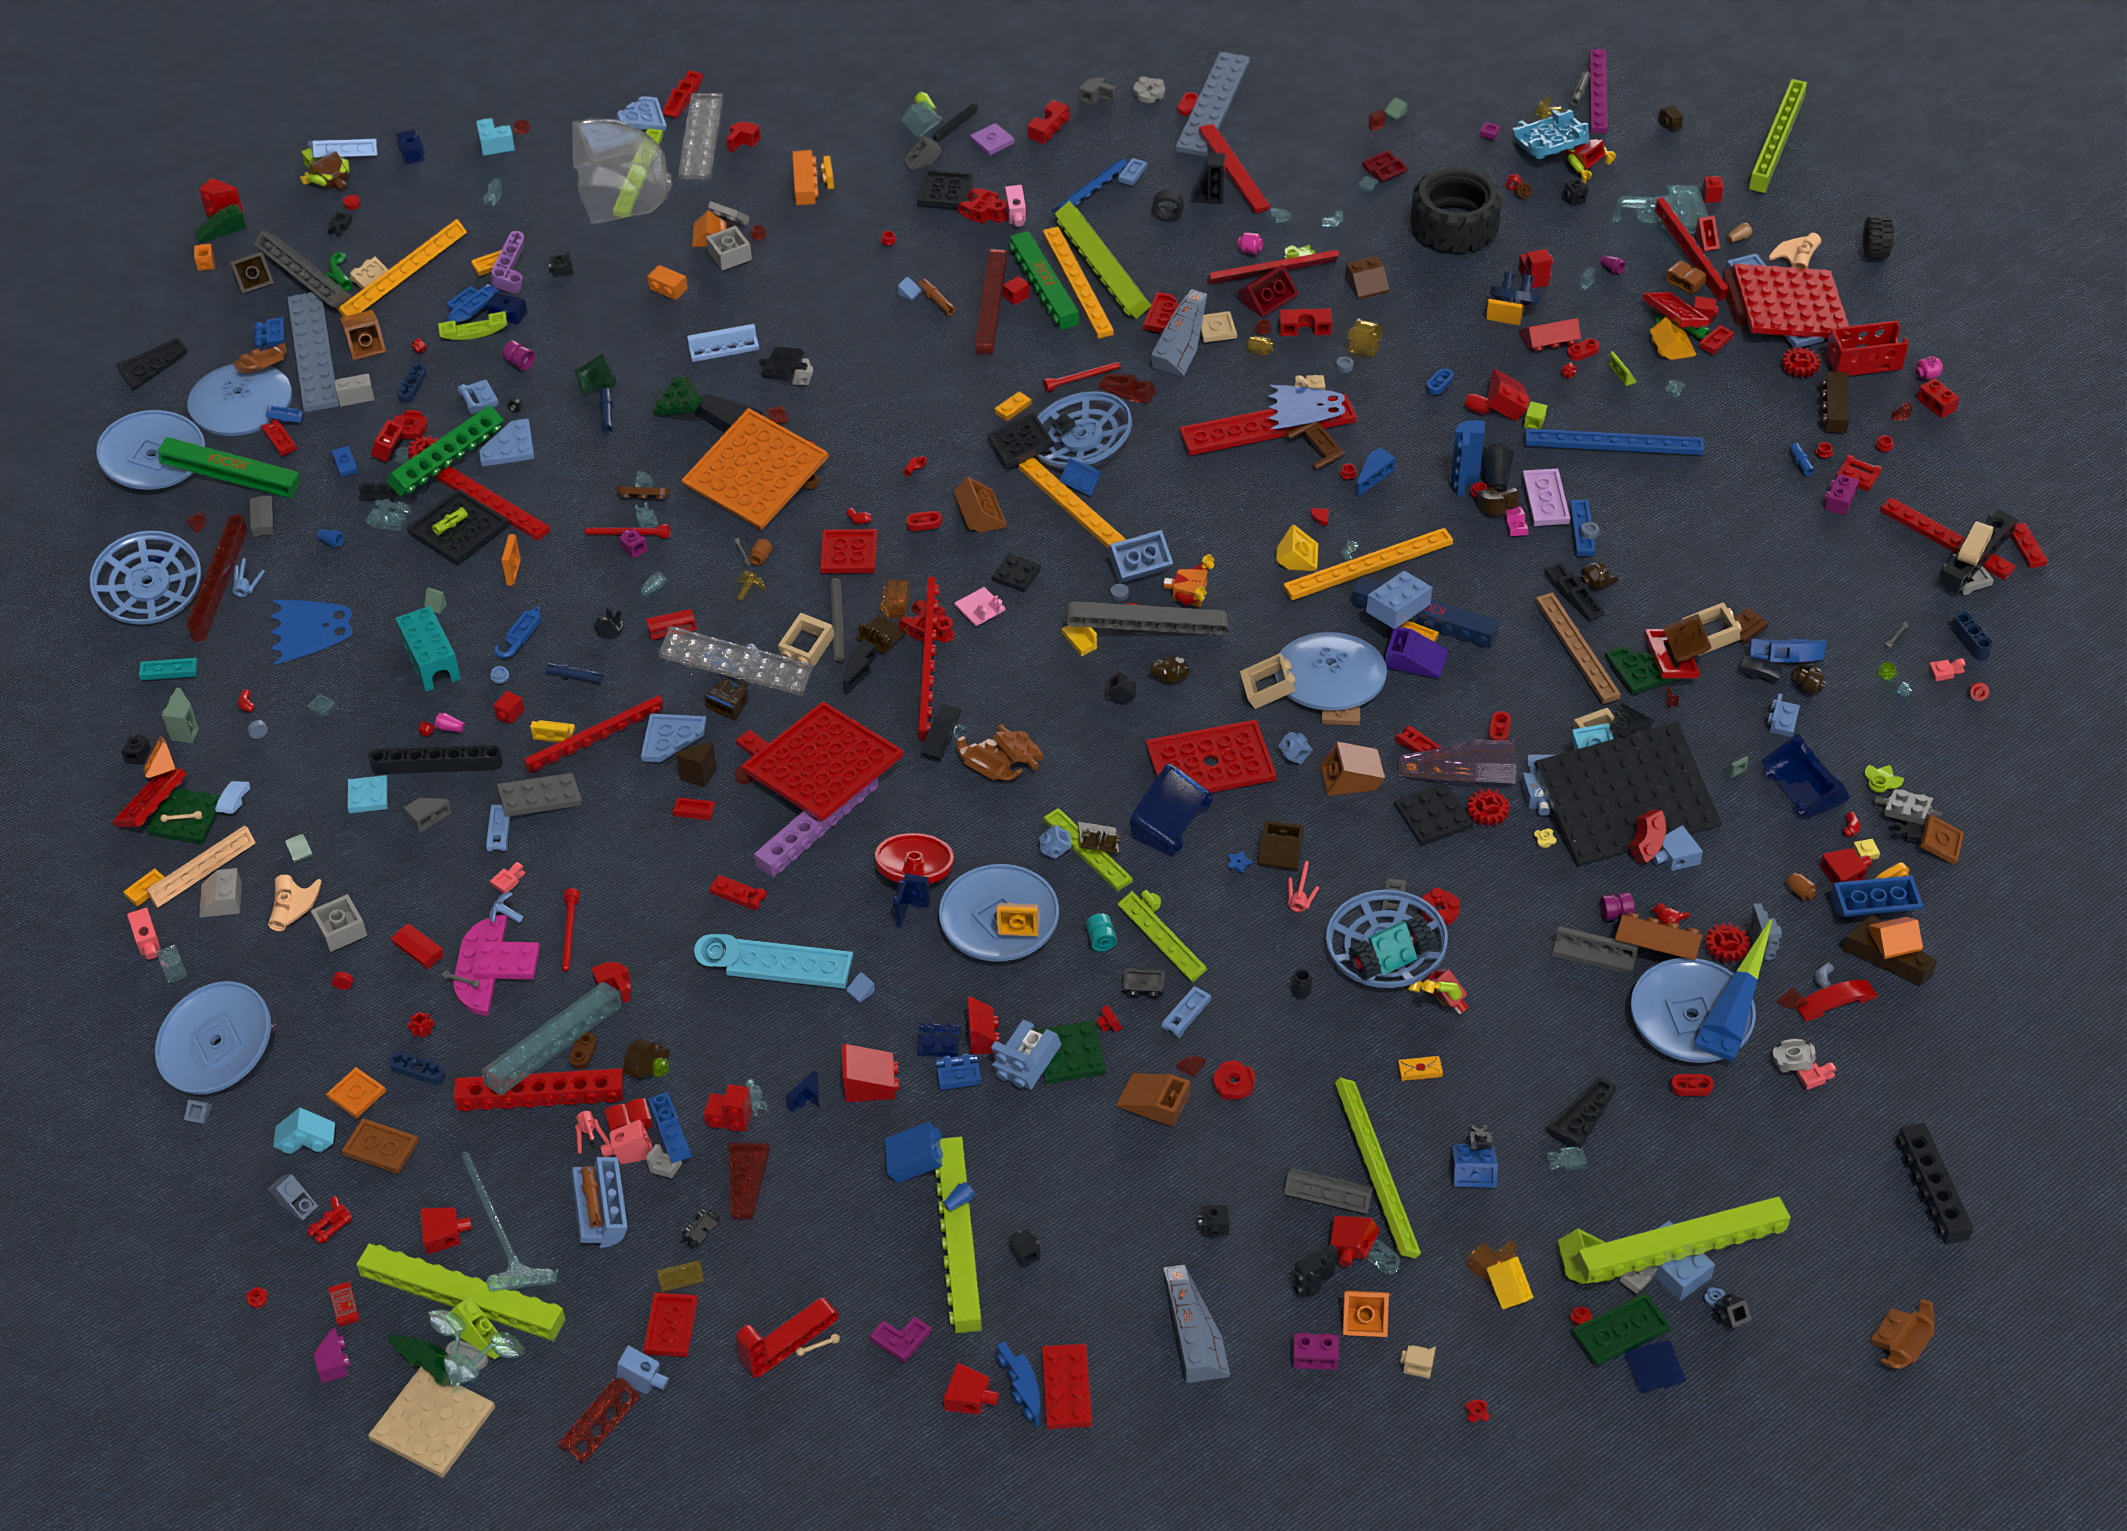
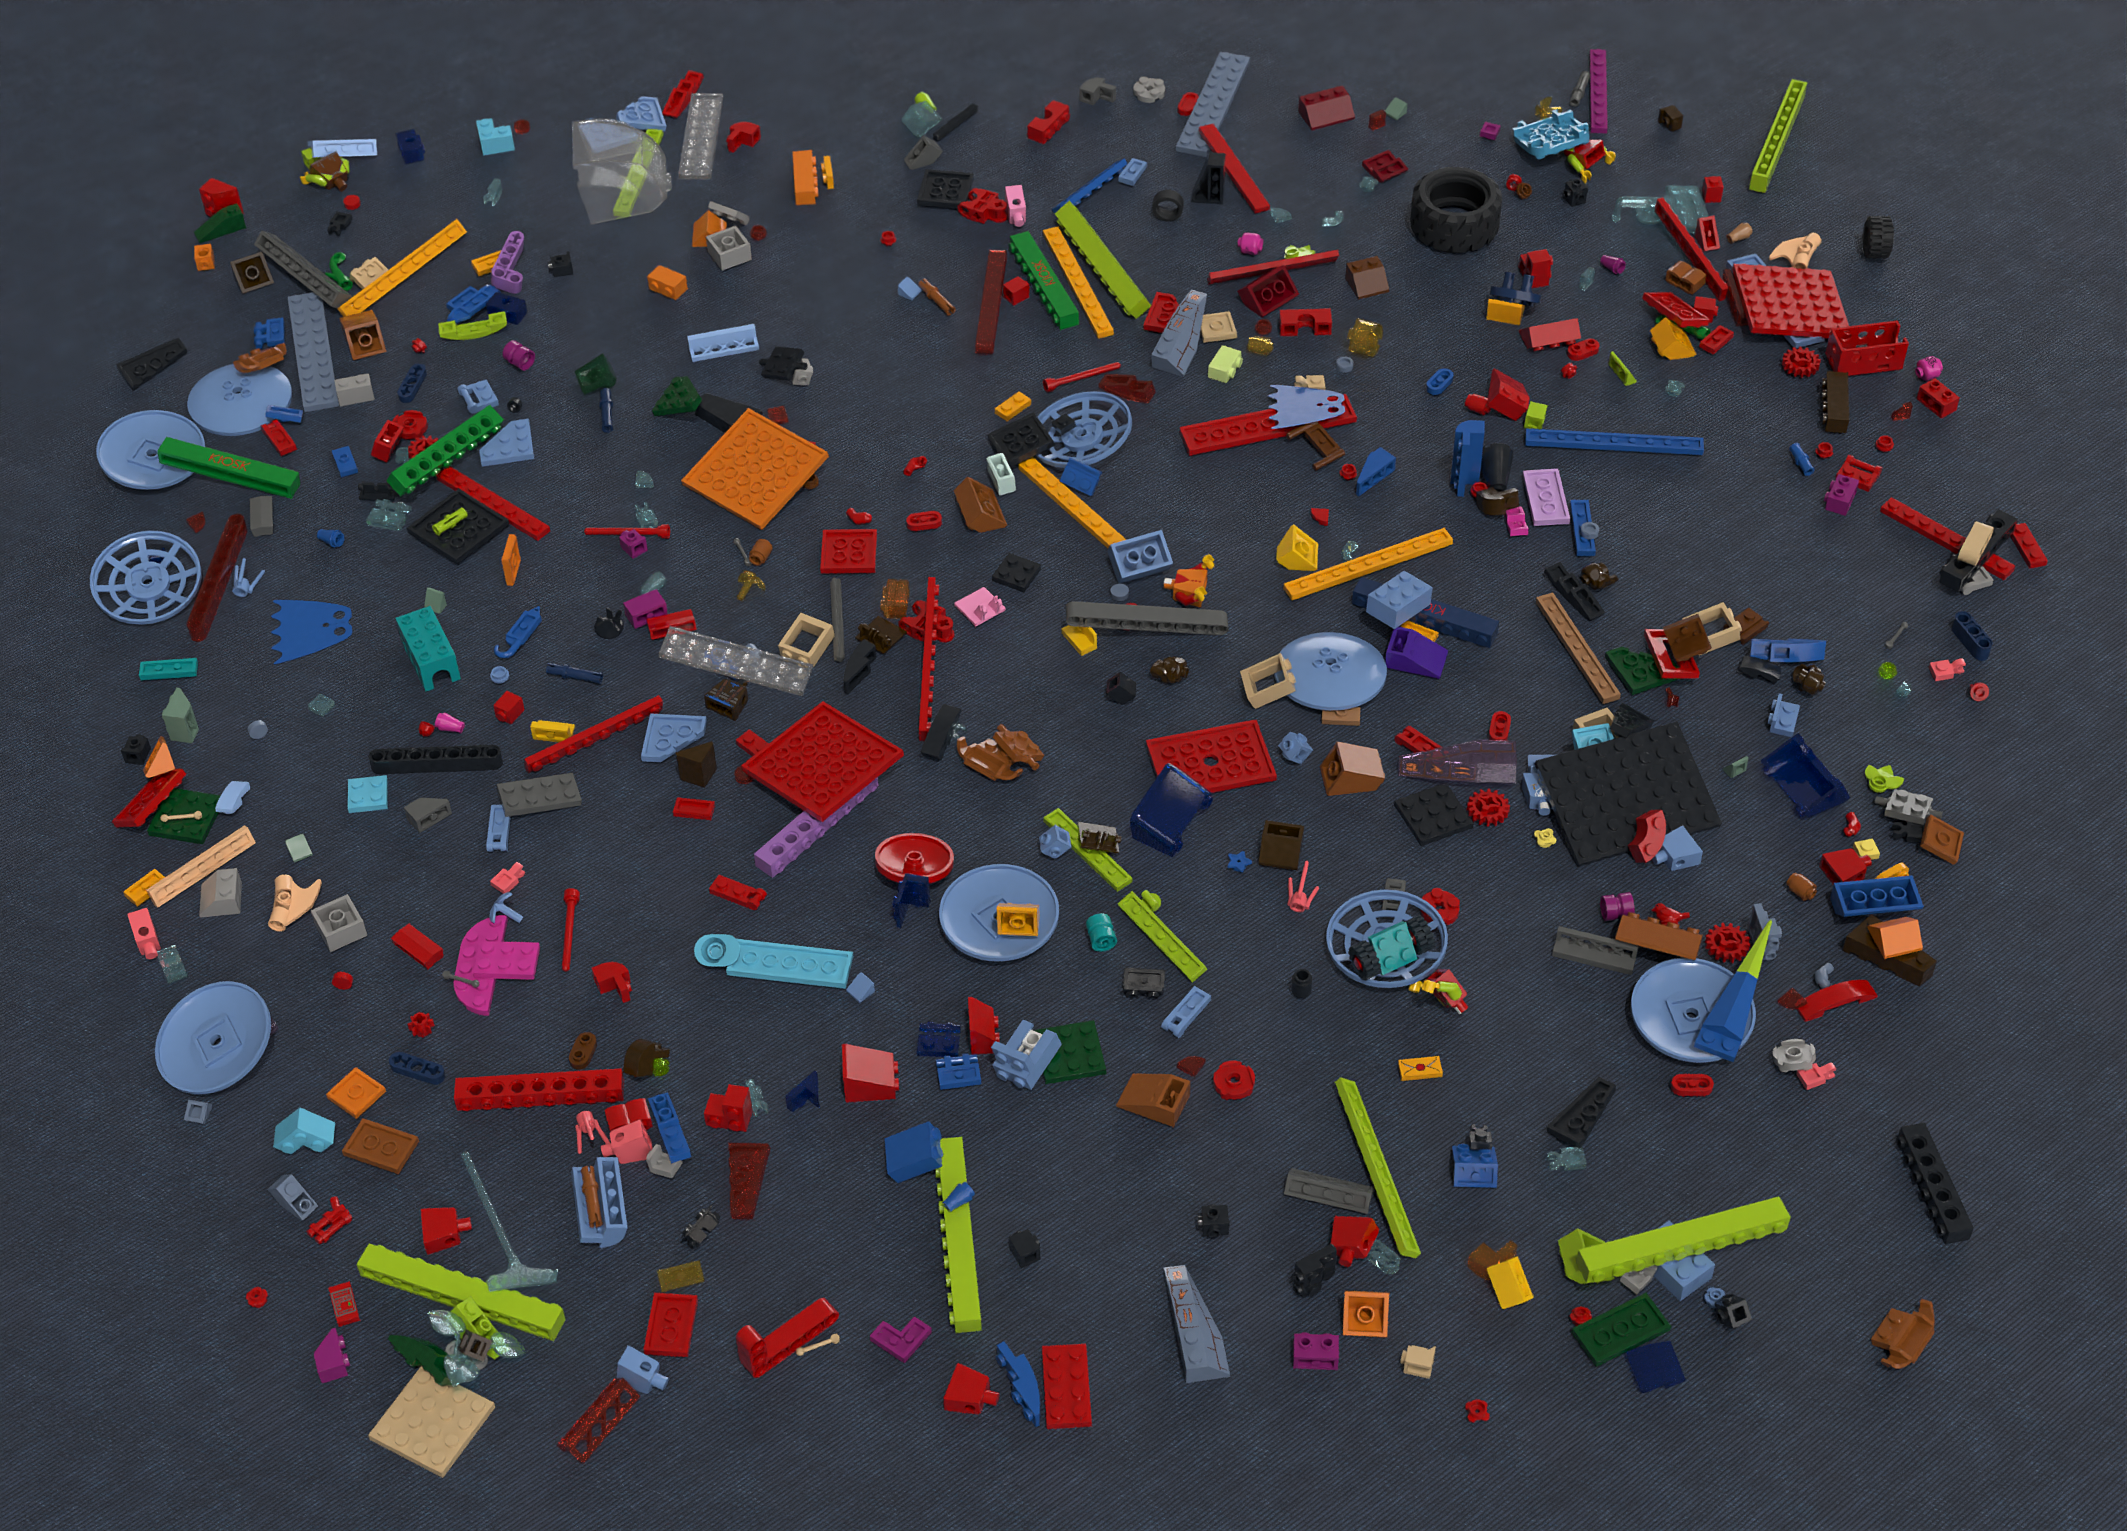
(244, 702): red arm -> none
(474, 1345): none -> dark brown brick
(551, 1038): clear light blue brick -> none
(643, 492): reddish brown plate -> none
(644, 607): none -> magenta brick
(992, 139): medium lavender plate -> none
(1001, 474): none -> light aqua brick
(1108, 1020): red tile -> none
(1225, 364): none -> yellowish green brick
(1326, 107): none -> dark red slope

